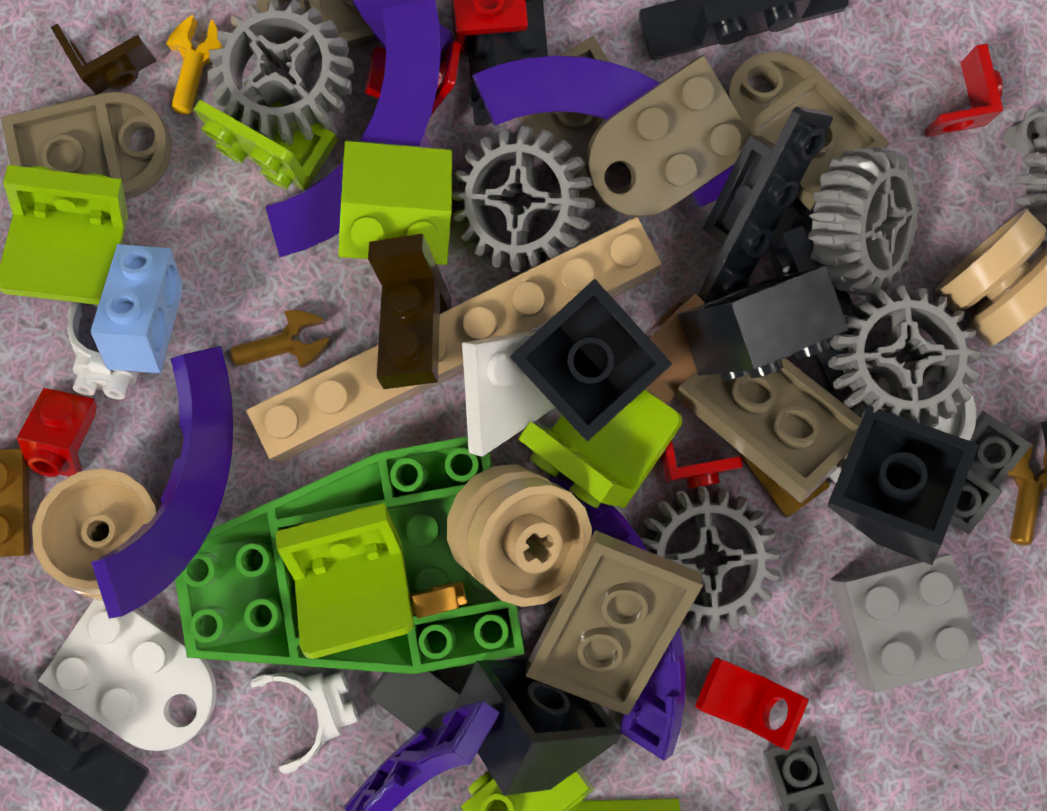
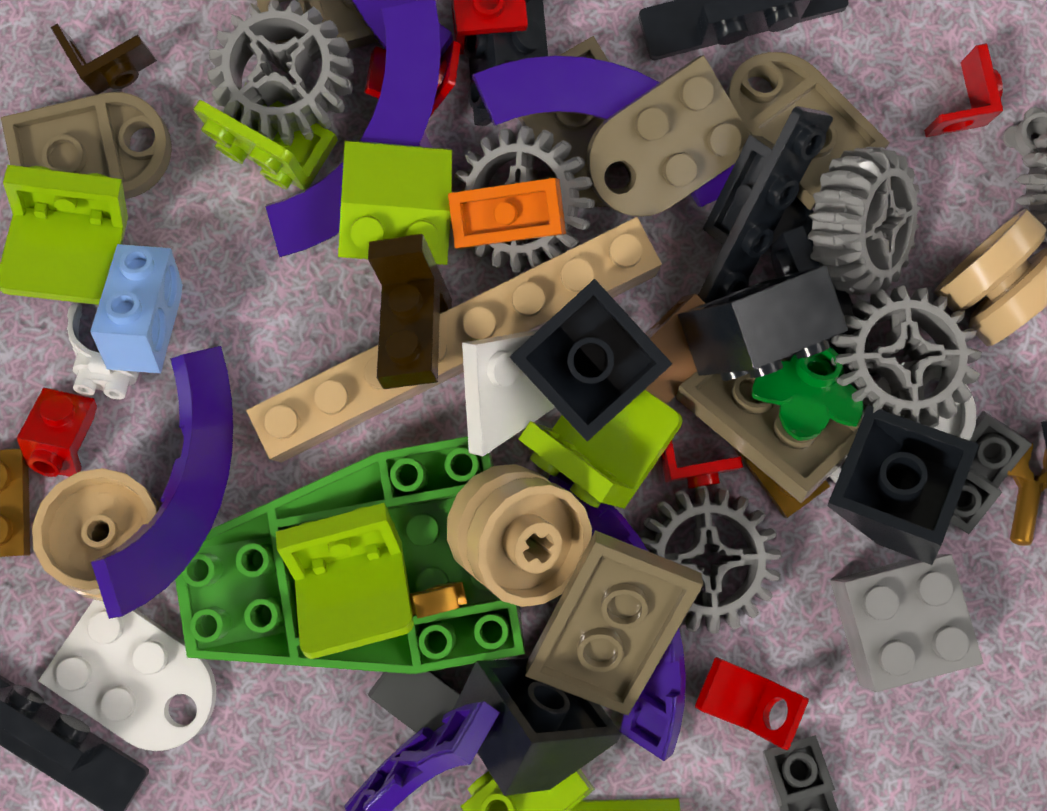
(192, 63): yellow bar -> none
(283, 342): pearl gold bar -> none
(329, 702): white helmet -> none
(507, 213): none -> orange plate
(807, 398): none -> green plate

